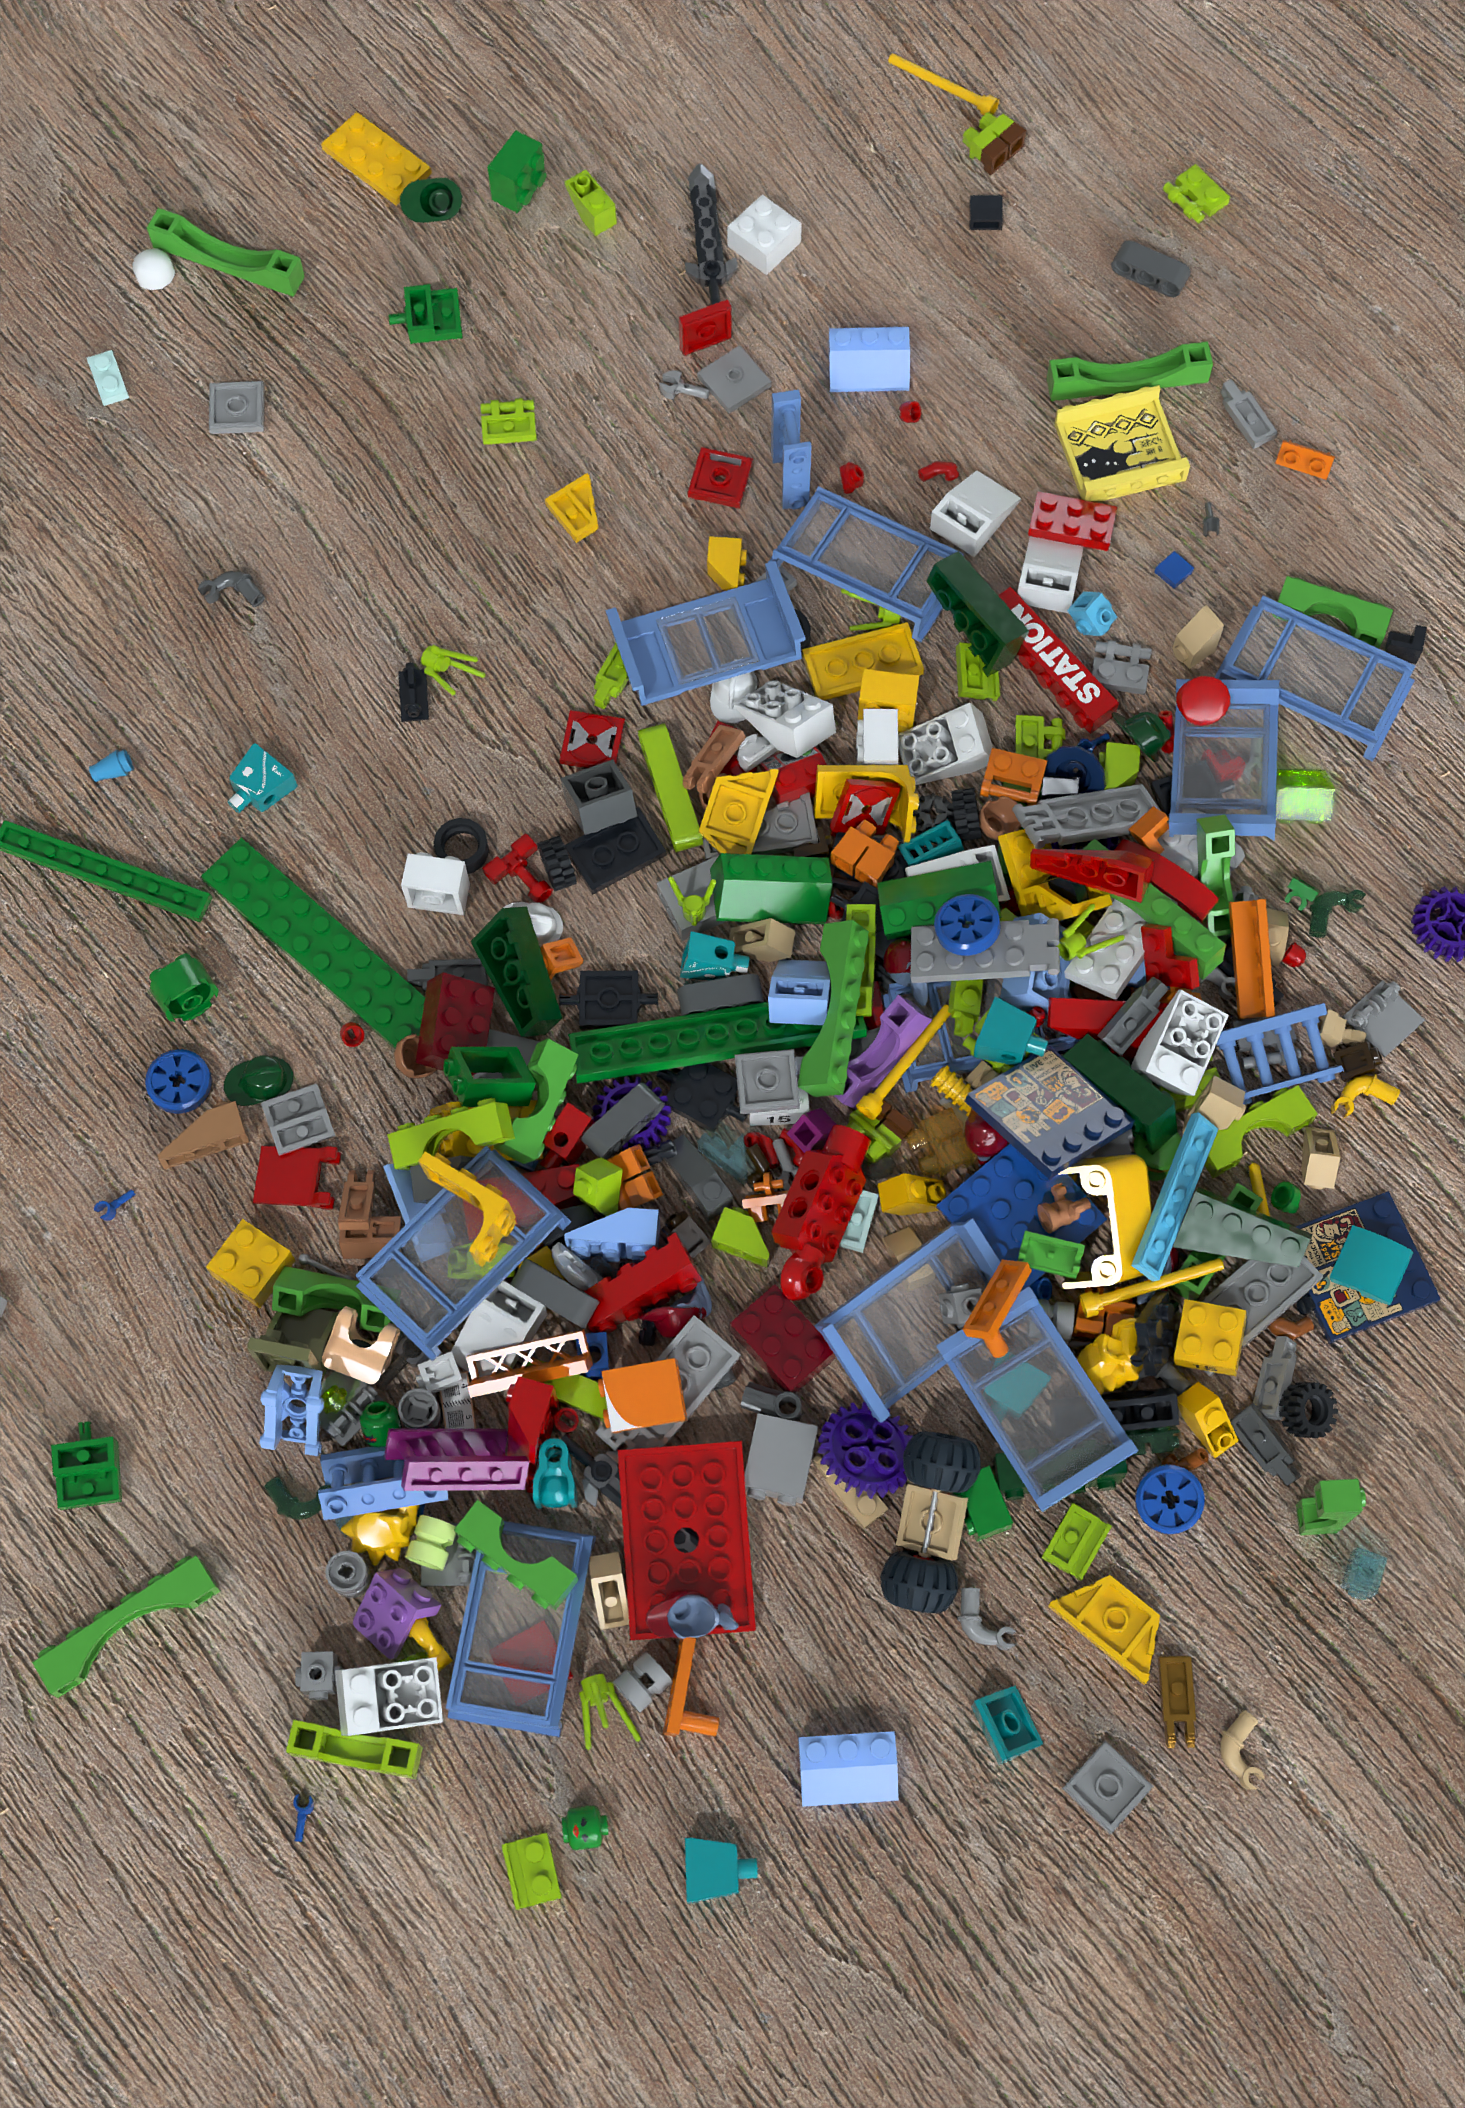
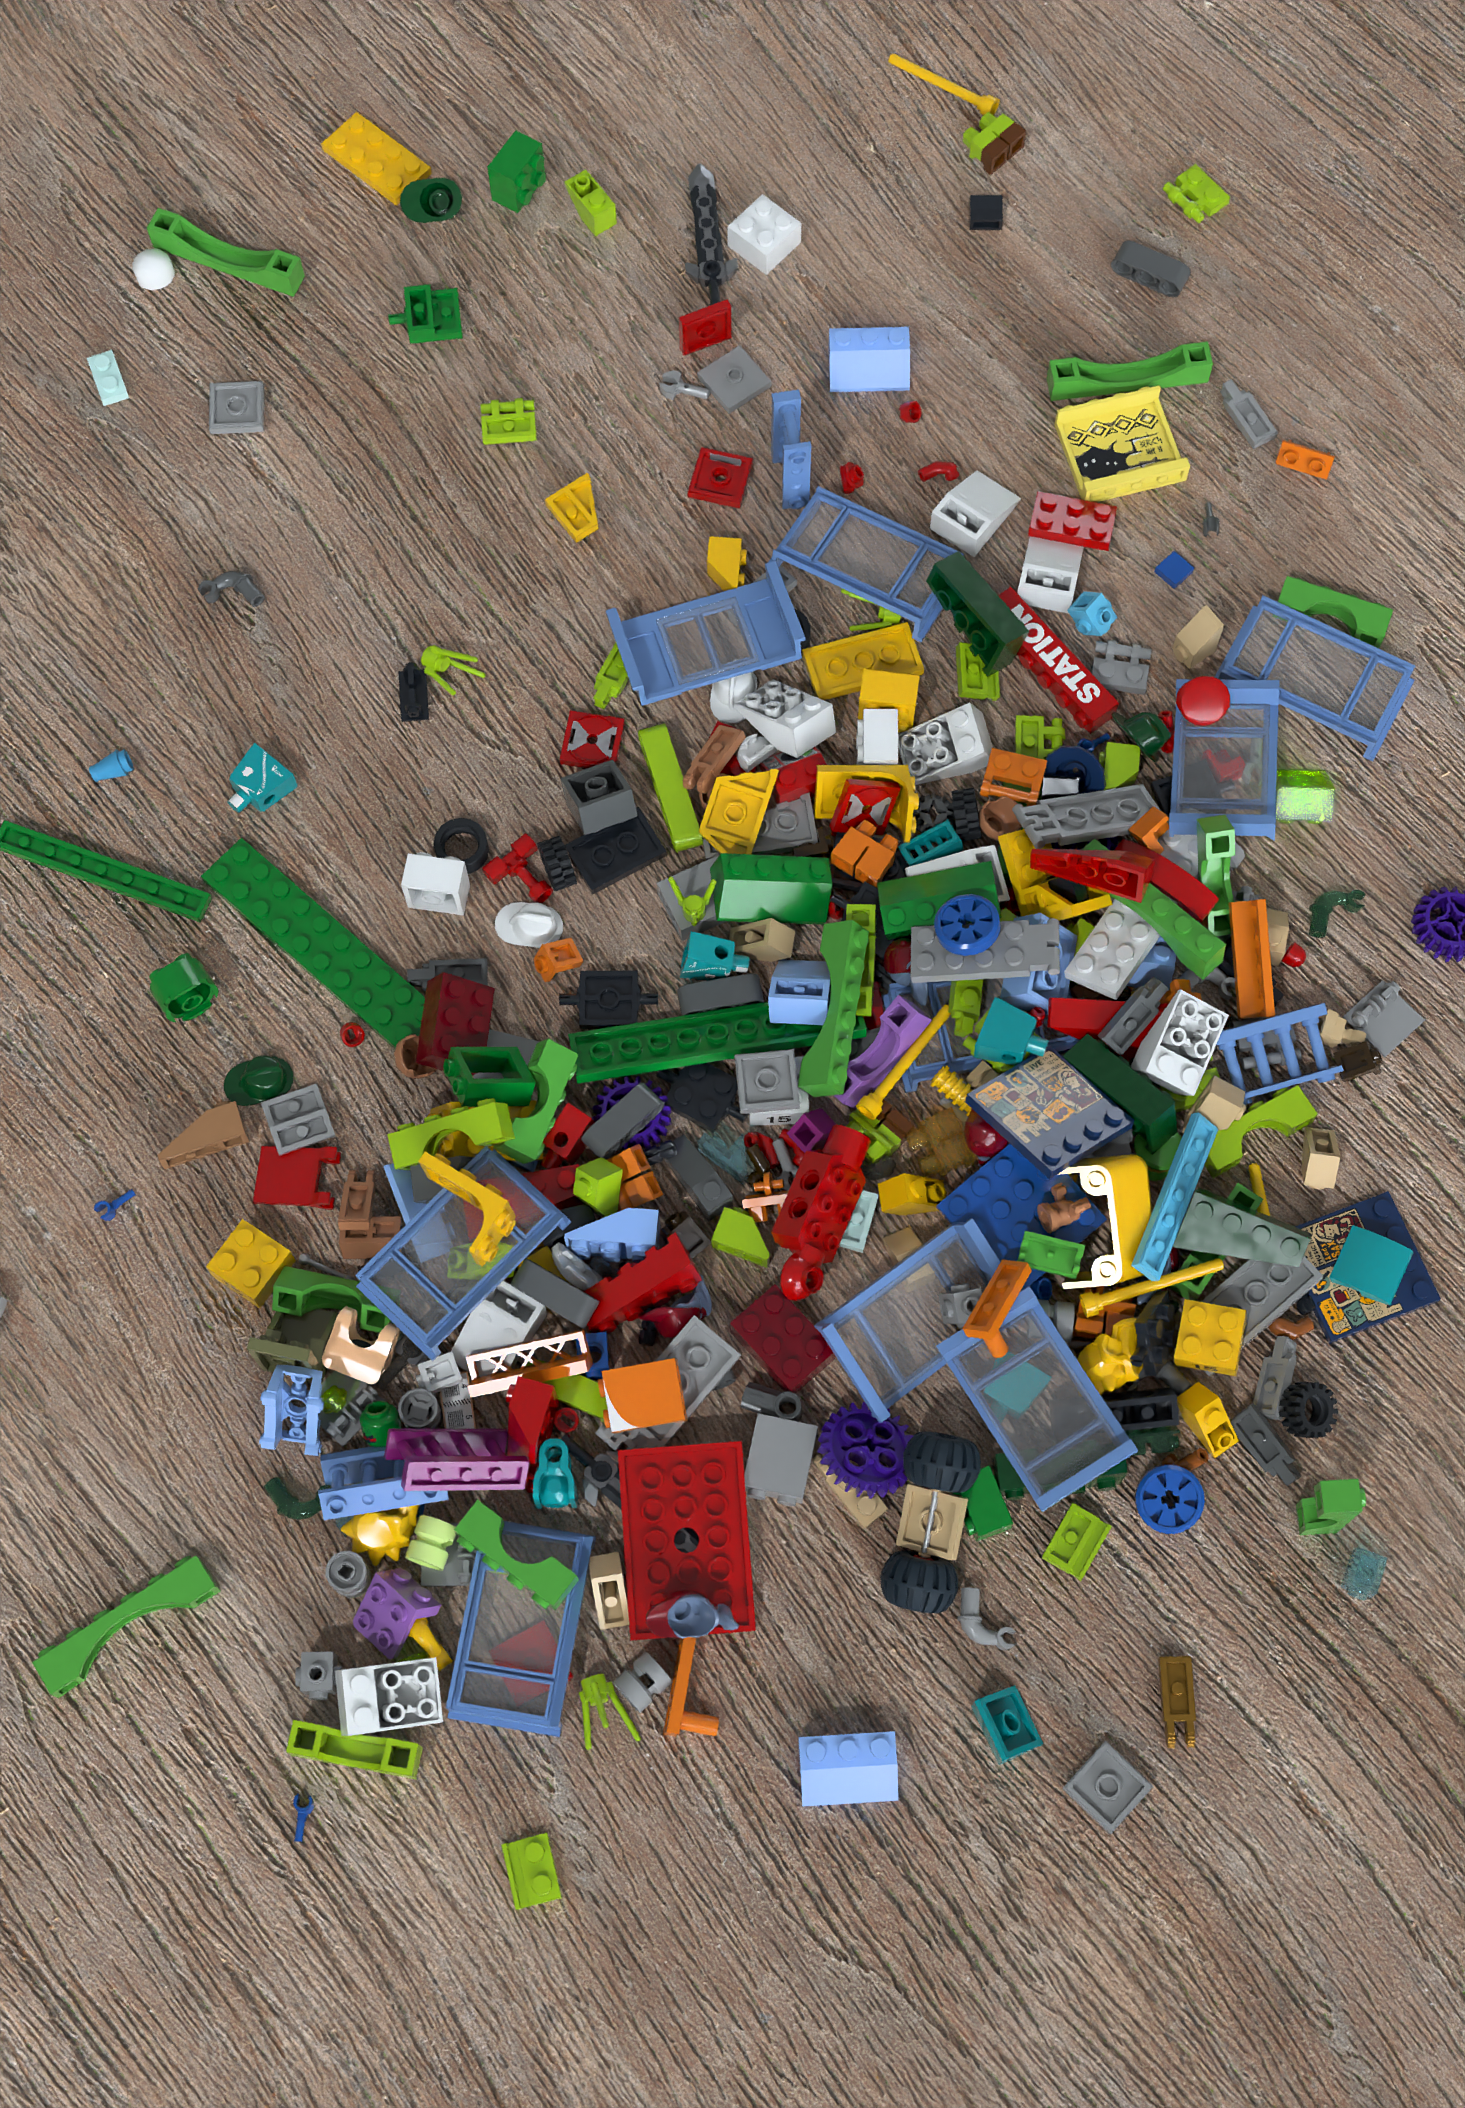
(87, 1470): green plate -> none
(187, 1095): blue wheel -> none
(518, 970): dark green wedge -> none
(584, 1827): green head -> none
(714, 1869): teal torso -> none
(1074, 943): lime plant -> none
(1113, 1622): yellow wing -> none
(1161, 961): red plate -> none
(1231, 1745): tan piece -> none
(1286, 1197): green tile -> none
(1302, 890): green tile -> none
(1367, 1085): yellow piece -> none
(1406, 646): black panel -> none

